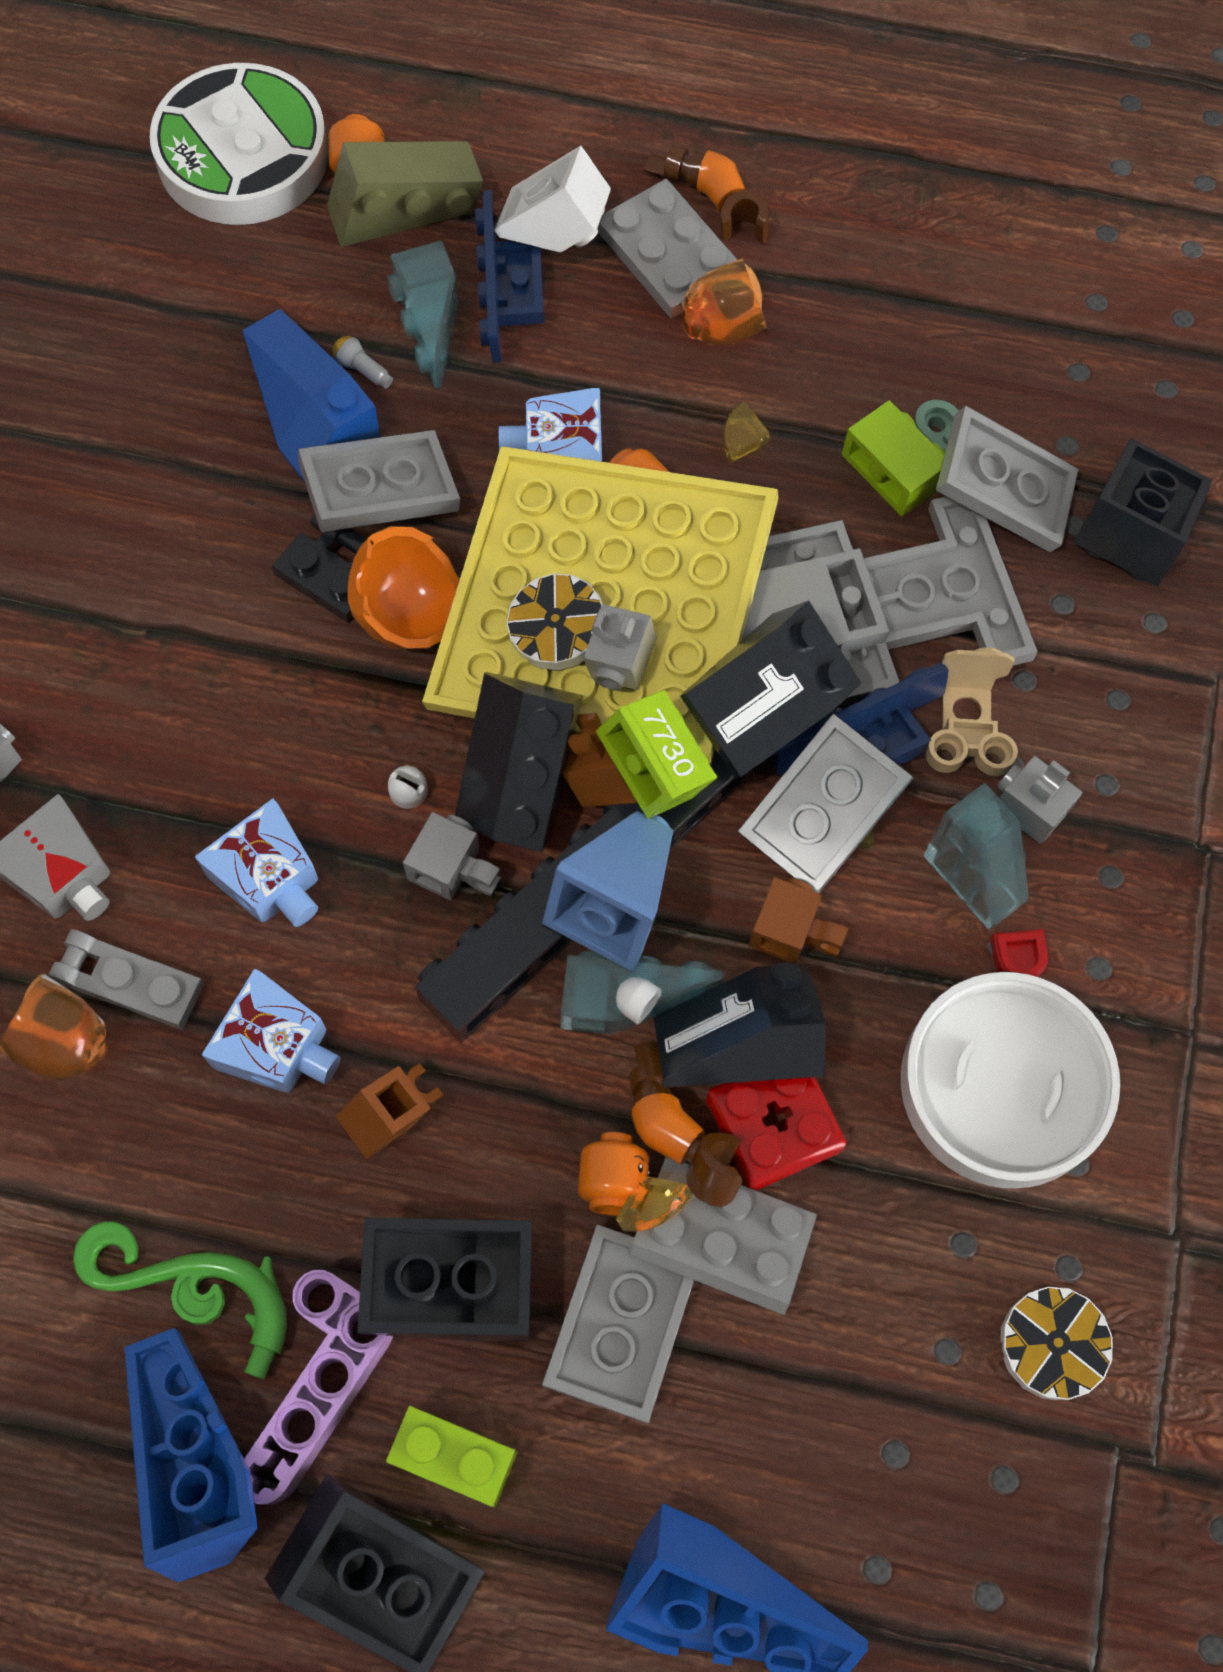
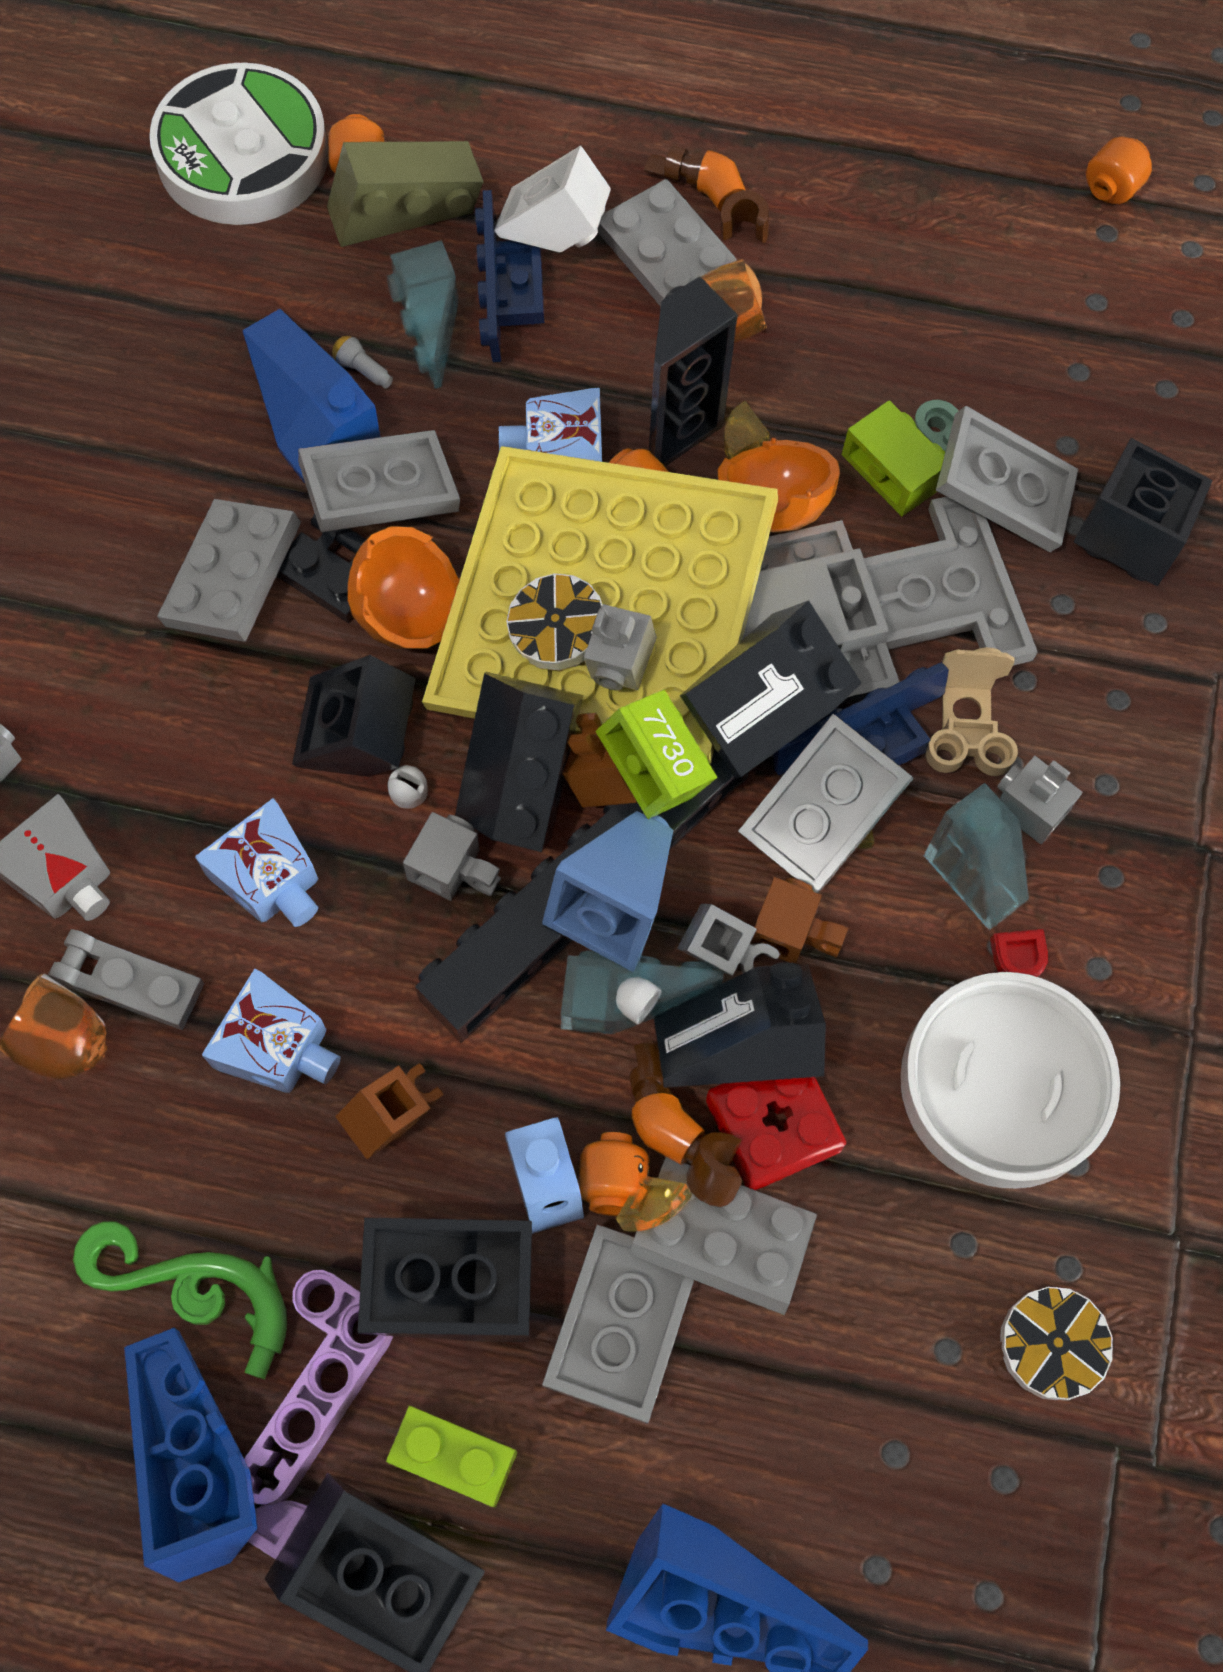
(229, 570): none -> light grey plate
(275, 1525): none -> lavender tile
(355, 719): none -> black slope
(545, 1174): none -> light blue torso
(690, 369): none -> black slope
(722, 941): none -> light grey brick
(798, 470): none -> orange cylinder
(1120, 169): none -> orange head

